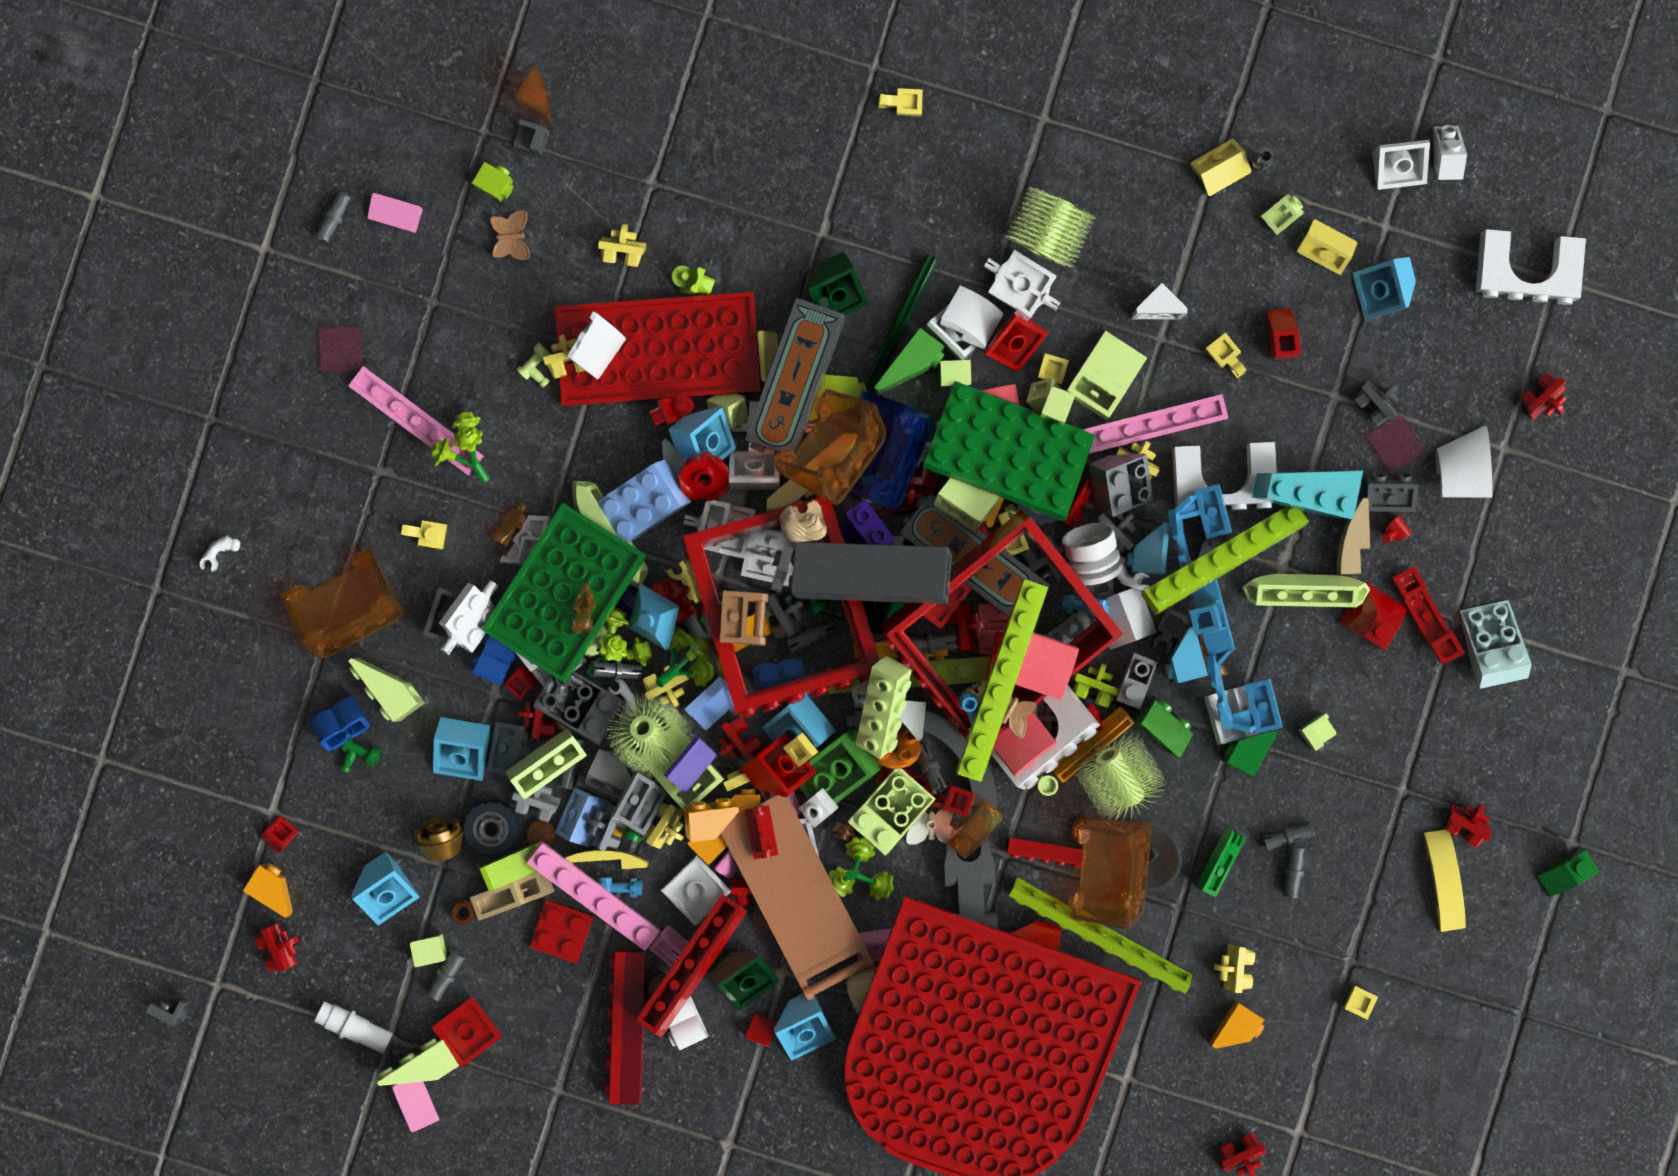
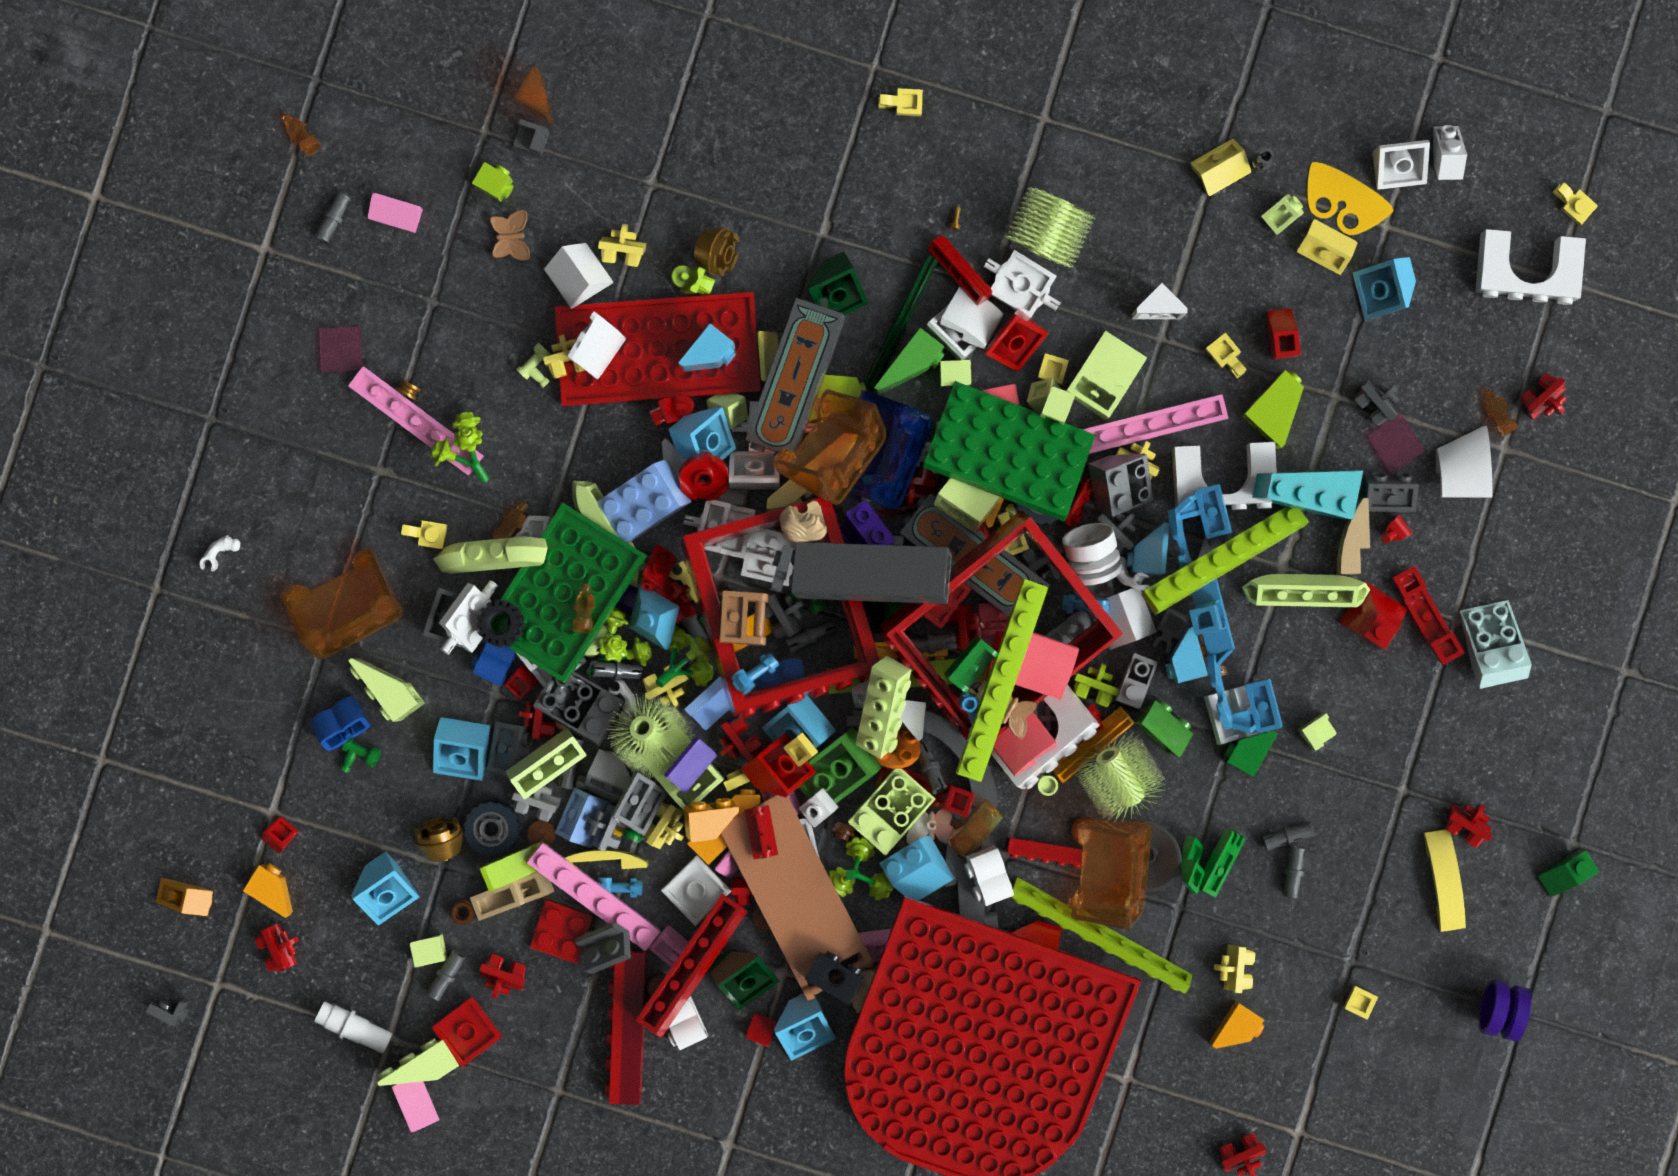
(184, 897): none -> light orange slope
(296, 131): none -> clear orange piece
(408, 389): none -> pearl gold bush
(487, 617): none -> black tyre
(492, 554): none -> yellowish green brick
(492, 971): none -> red hips
(577, 273): none -> white slope
(605, 947): none -> dark grey bracket
(657, 568): none -> red hinge
(708, 351): none -> medium azure slope
(716, 250): none -> pearl gold cone
(744, 681): none -> dark azure bar
(820, 972): none -> black brick
(917, 869): none -> medium azure slope
(954, 225): none -> pearl gold piece
(960, 270): none -> red piece
(970, 663): none -> green hinge
(988, 875): none -> white brick
(1191, 870): none -> green slope
(1276, 408): none -> lime slope
(1339, 186): none -> yellow piece
(1497, 408): none -> clear orange piece
(1505, 1010): none -> dark purple wheel
(1577, 205): none -> light yellow plate

